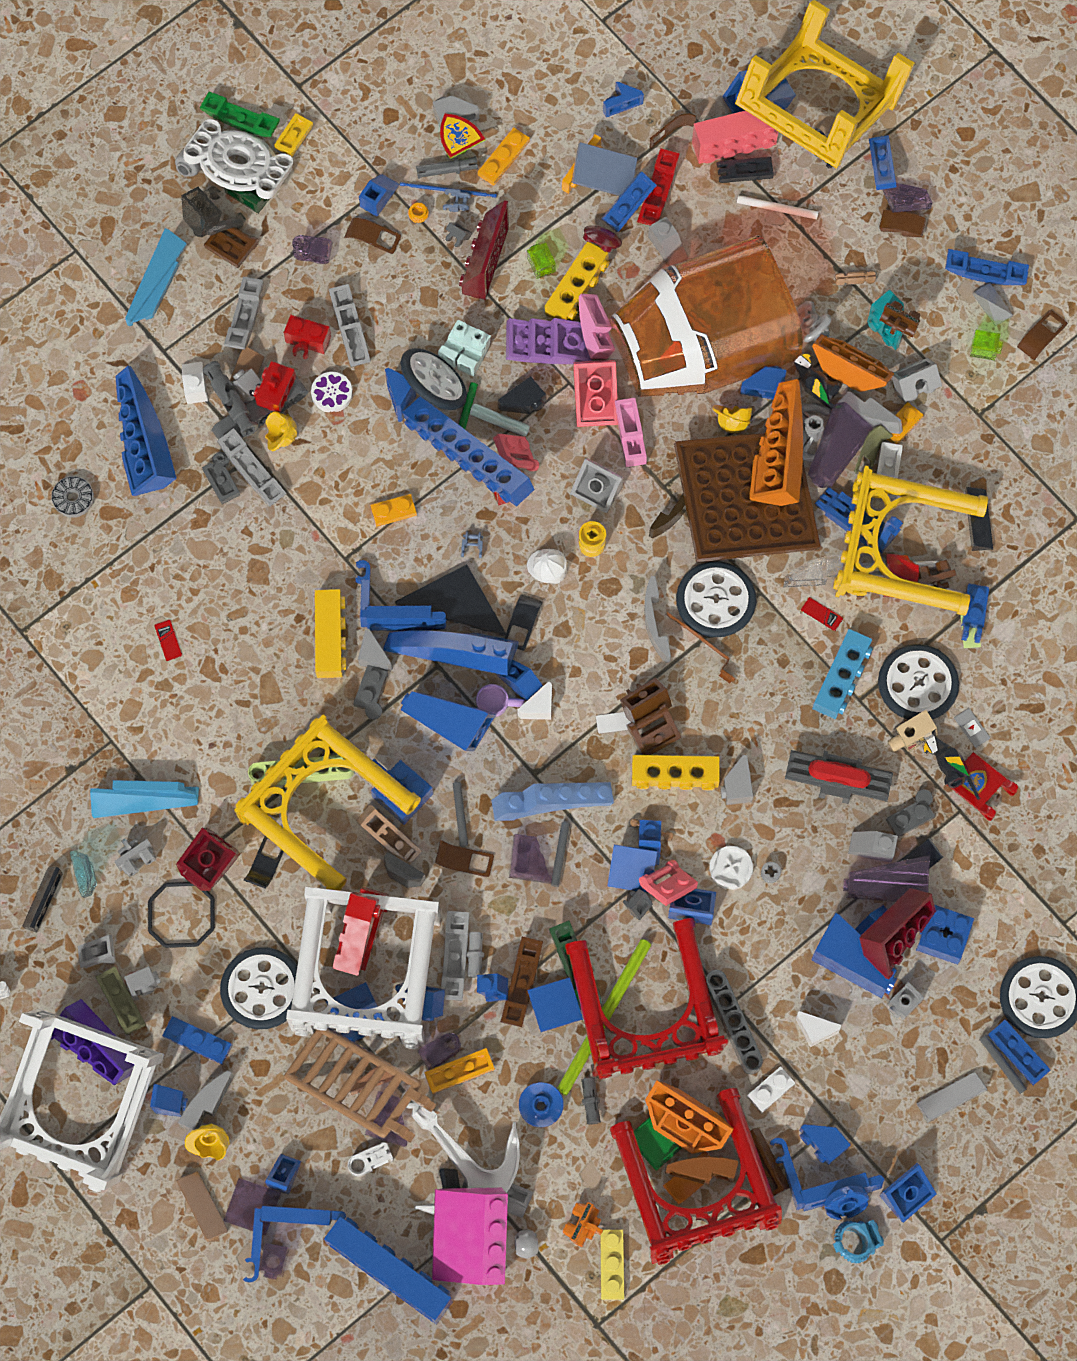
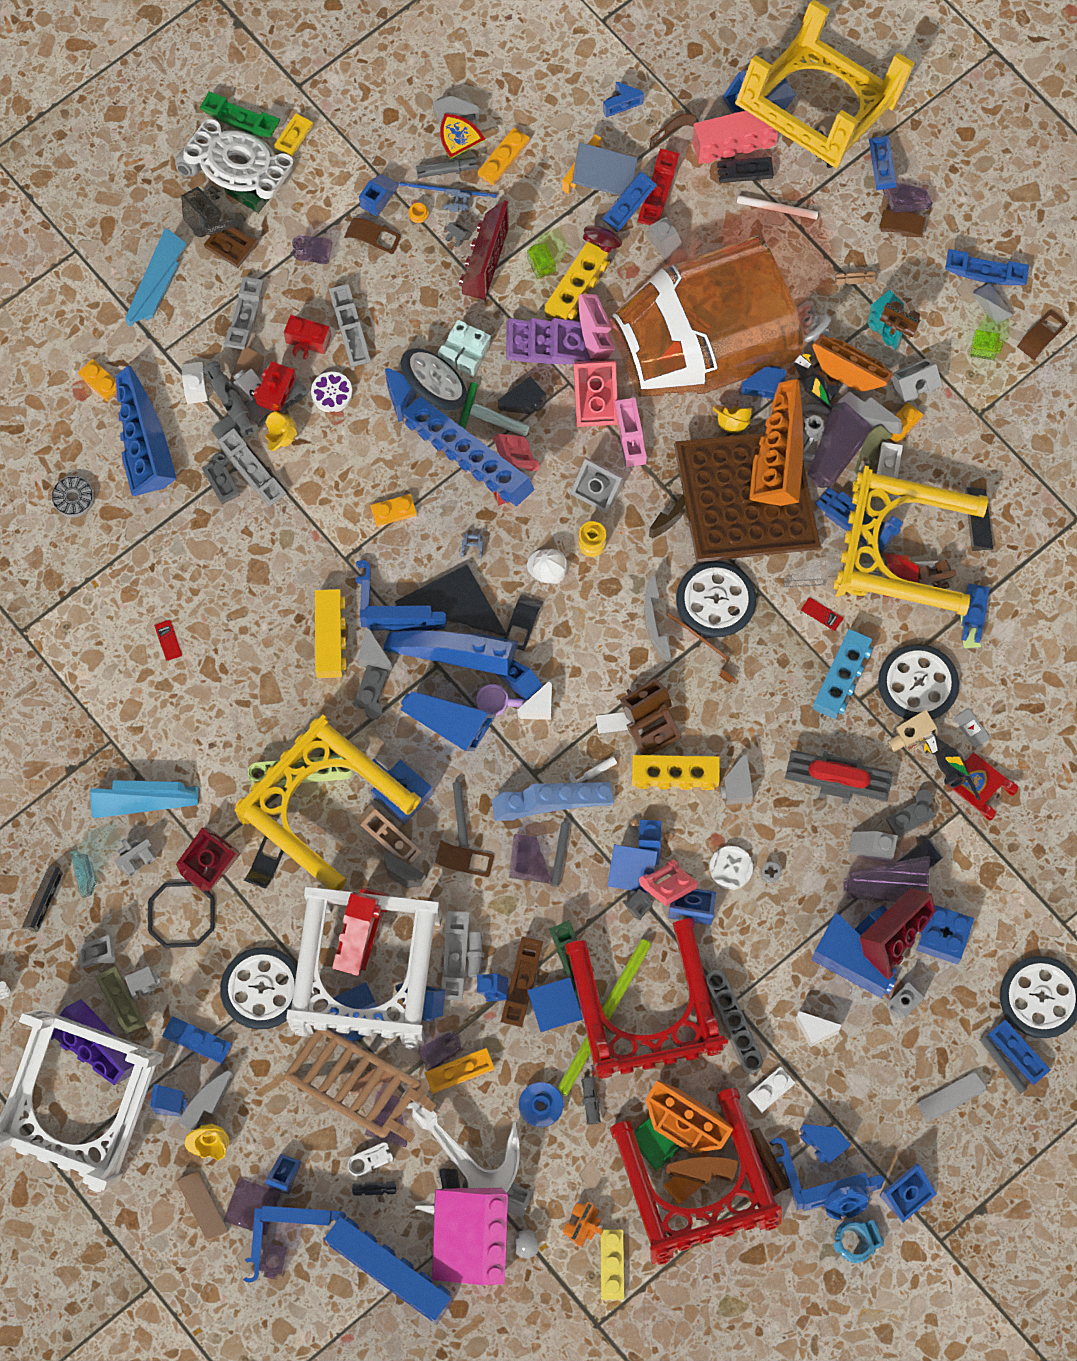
(99, 380): none -> light orange plate
(373, 1188): none -> black axle
(594, 771): none -> white piece

